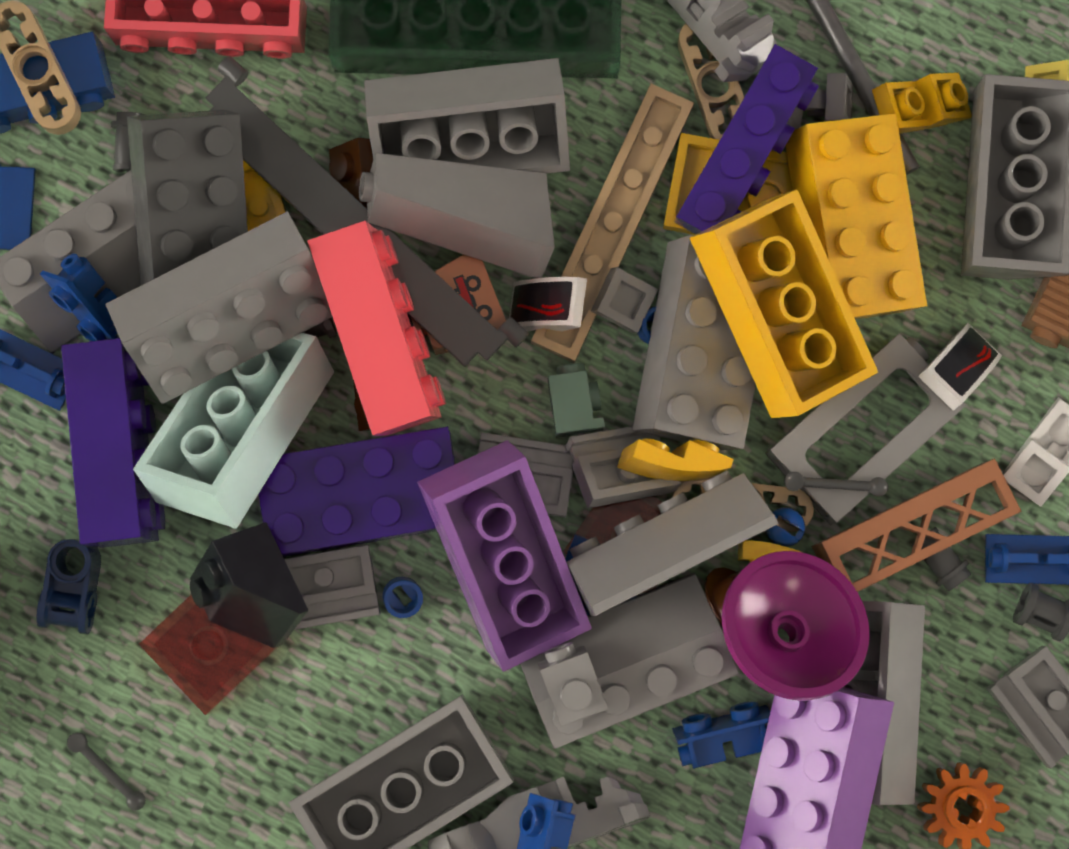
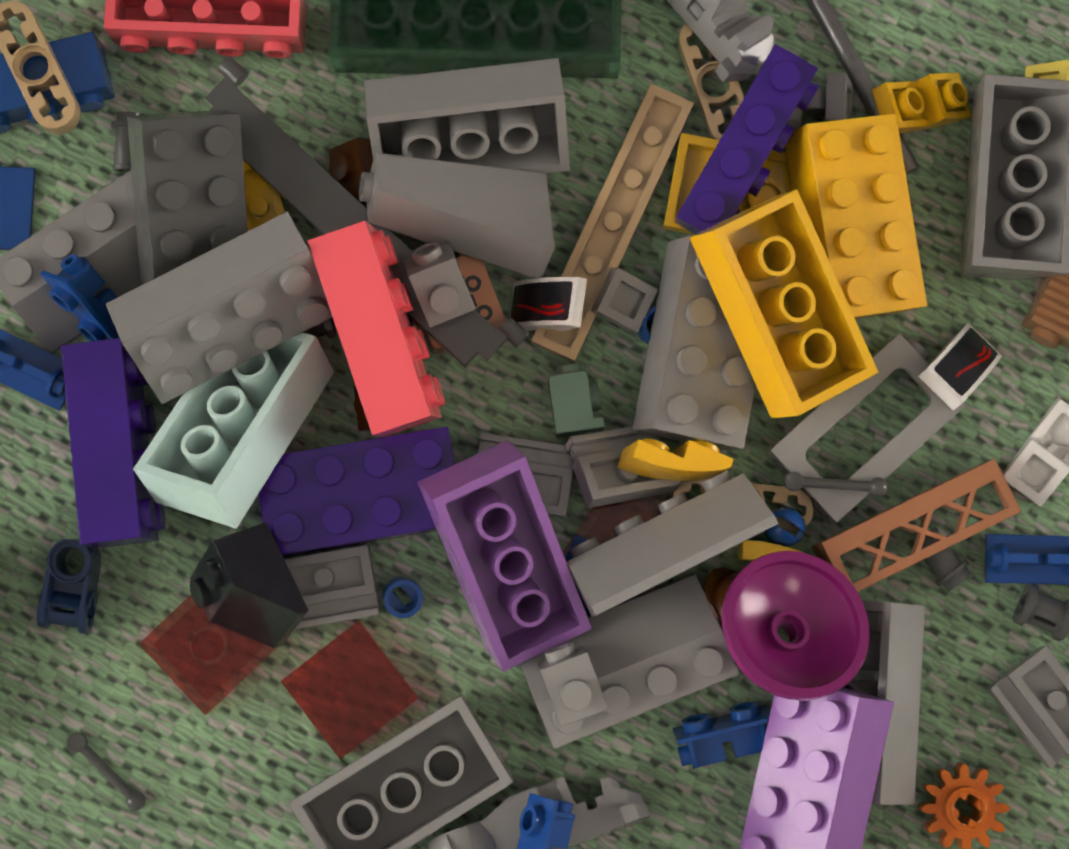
(349, 689): none -> clear red plate
(438, 283): none -> light grey bracket

